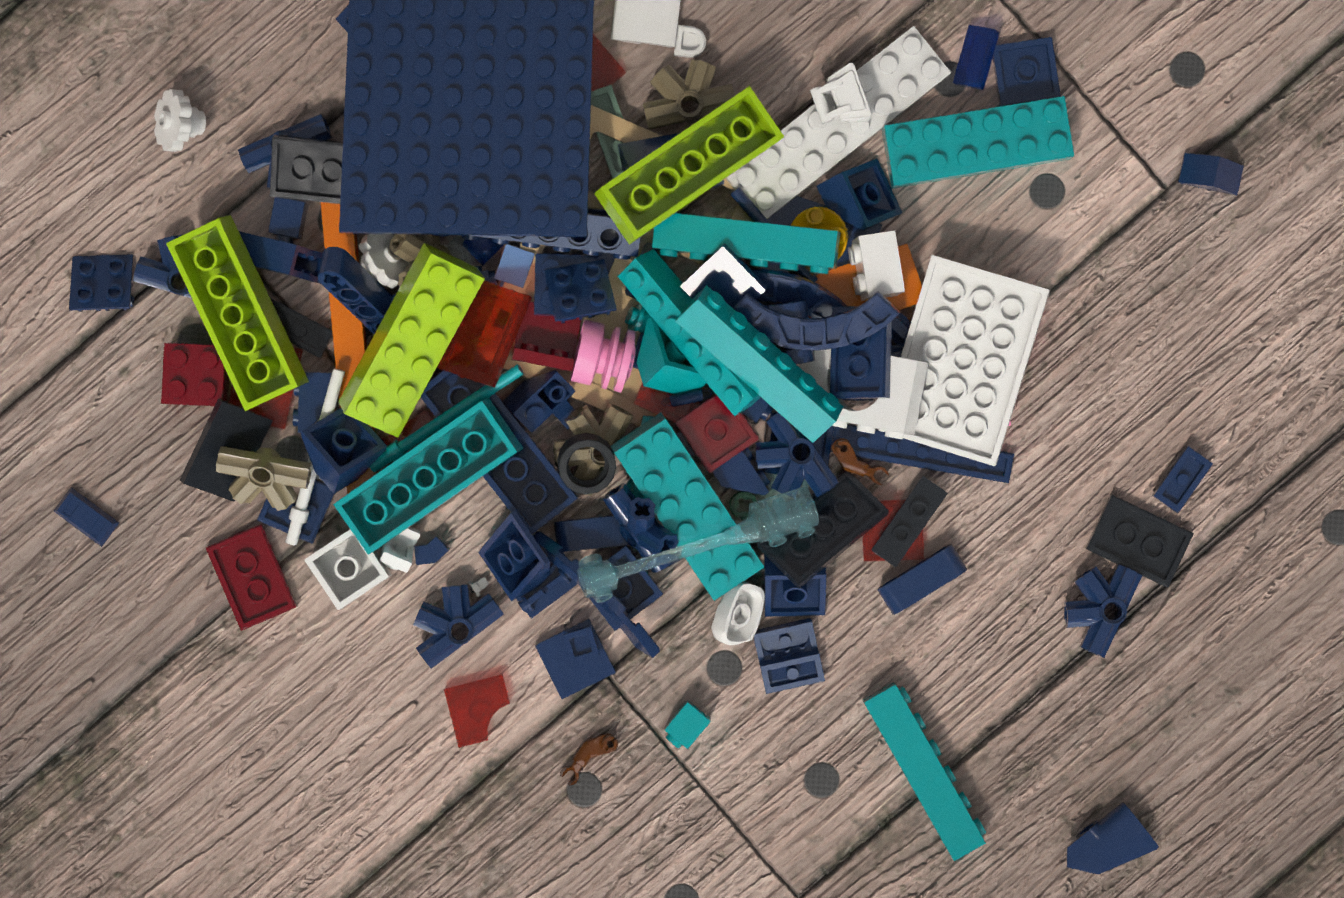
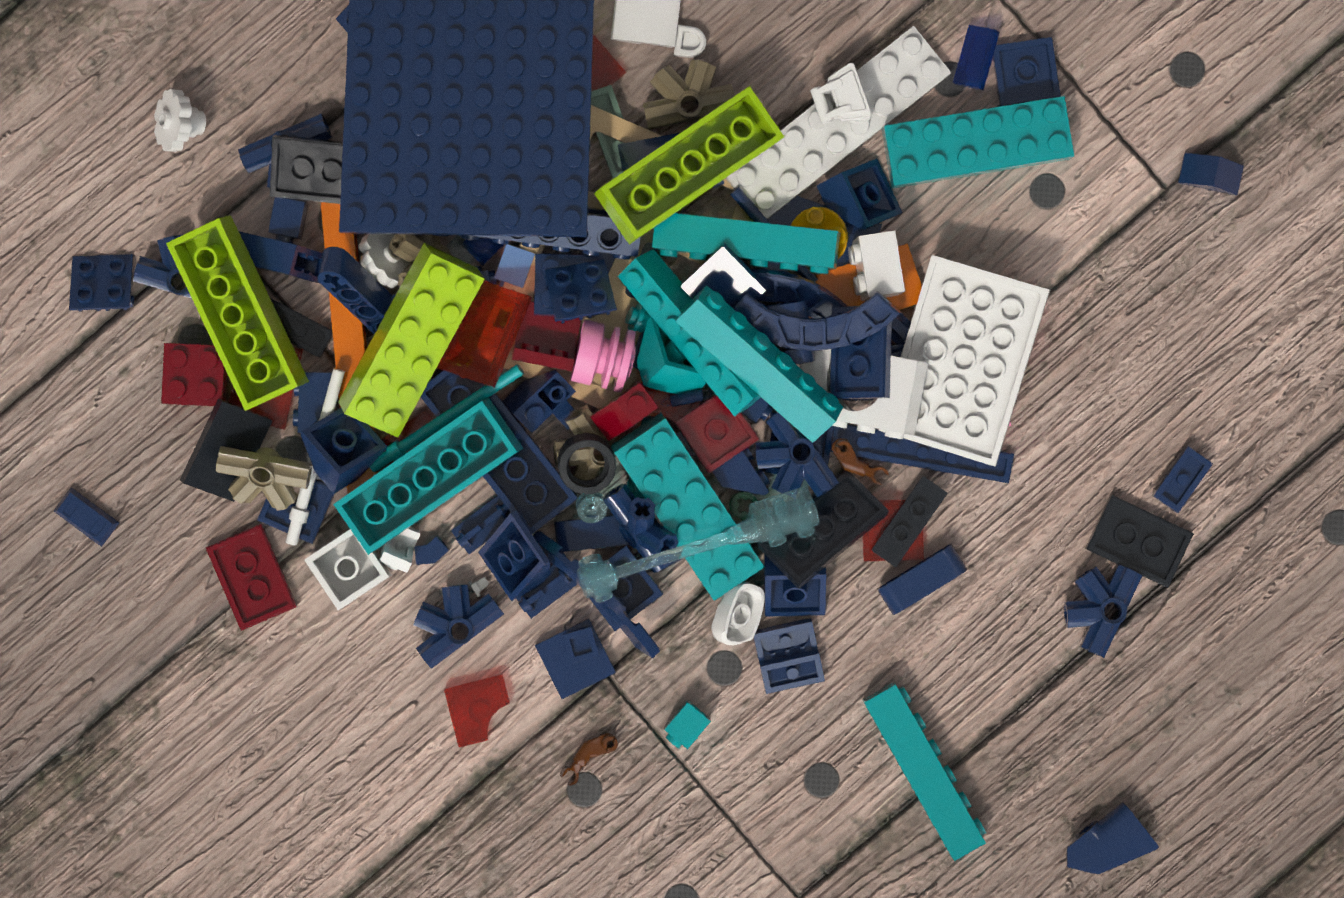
(481, 525): none -> dark blue hinge
(591, 507): none -> clear light blue tile
(624, 411): none -> dark red slope

